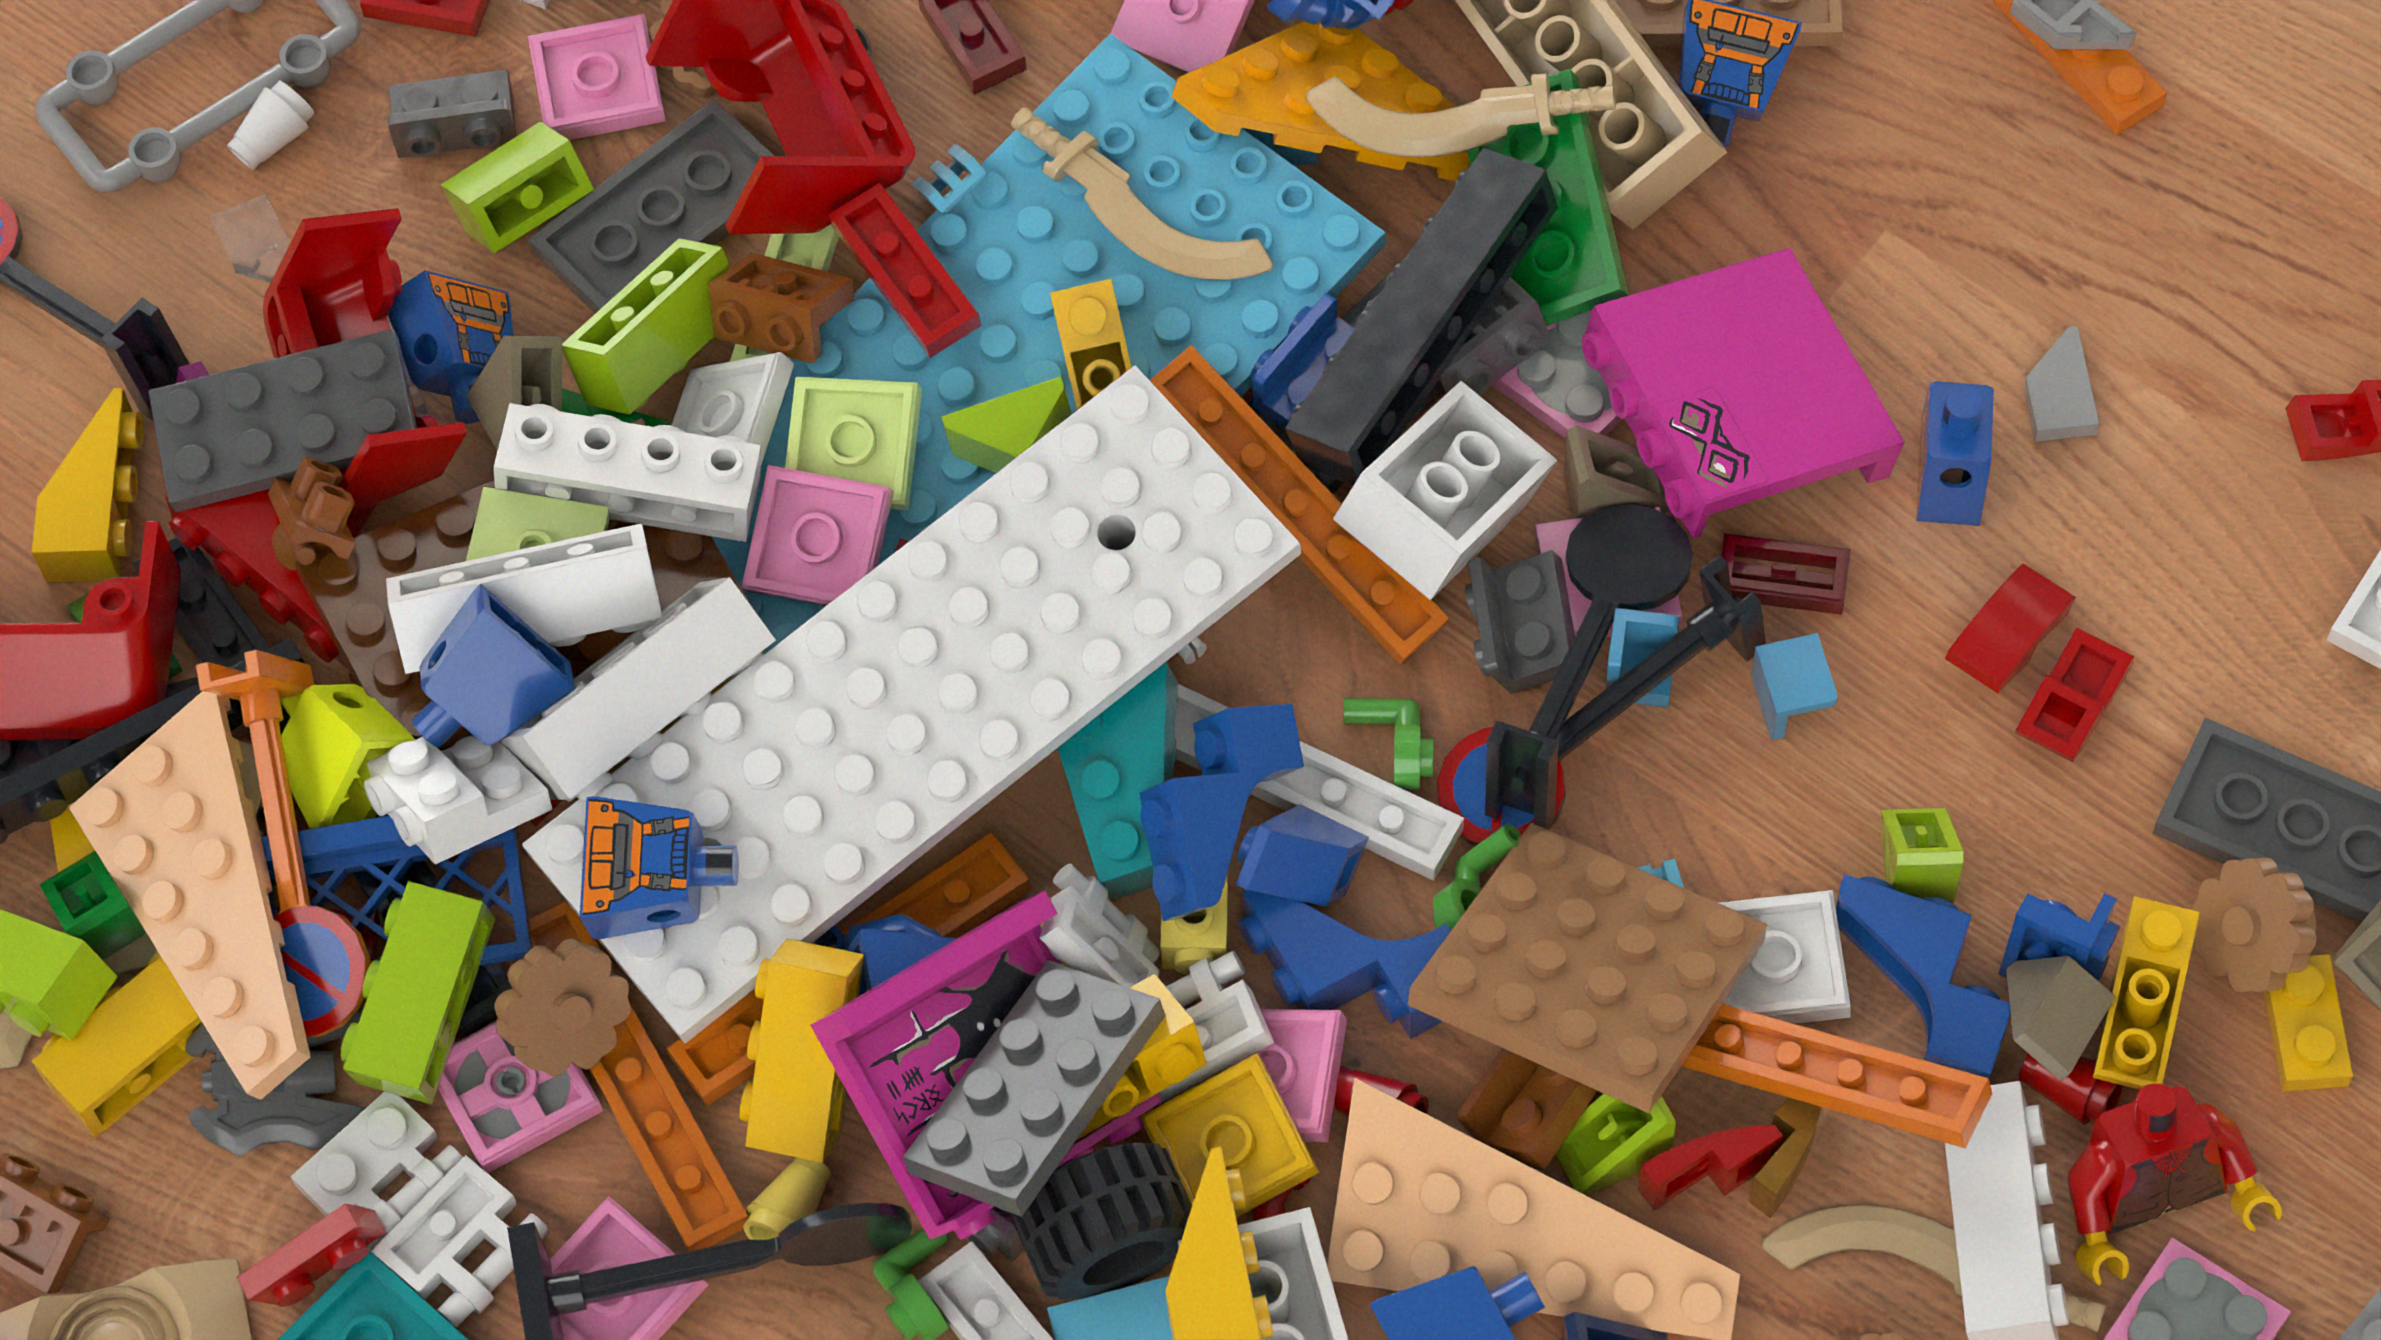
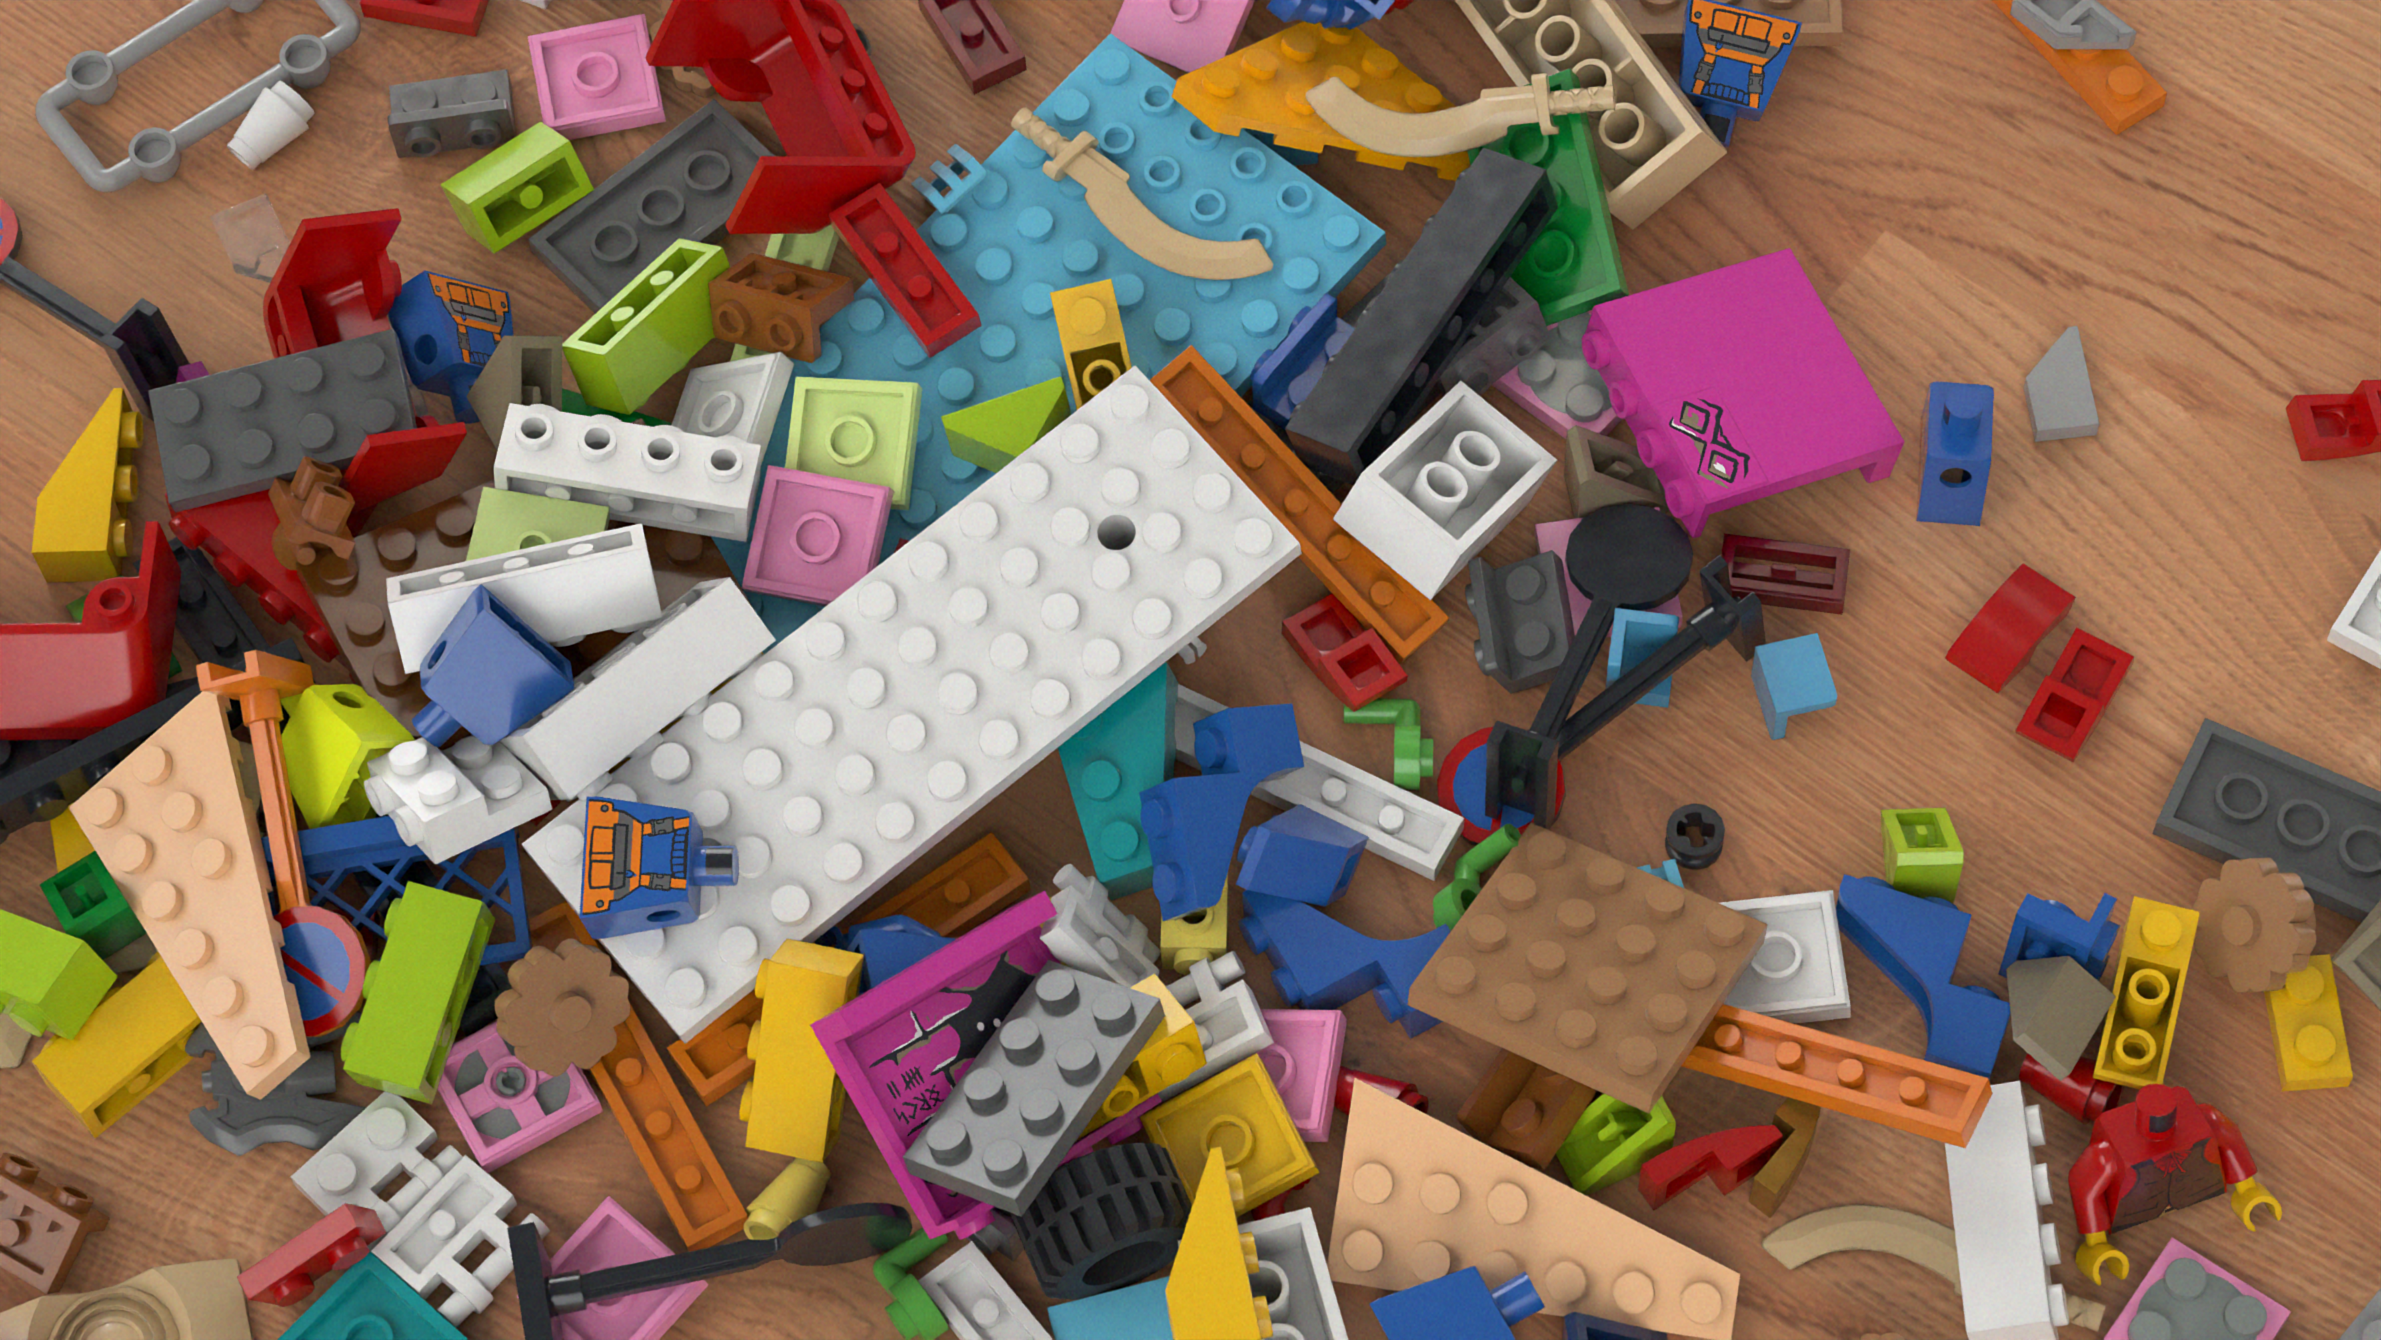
(1342, 654): none -> red slope
(1709, 825): none -> black bush

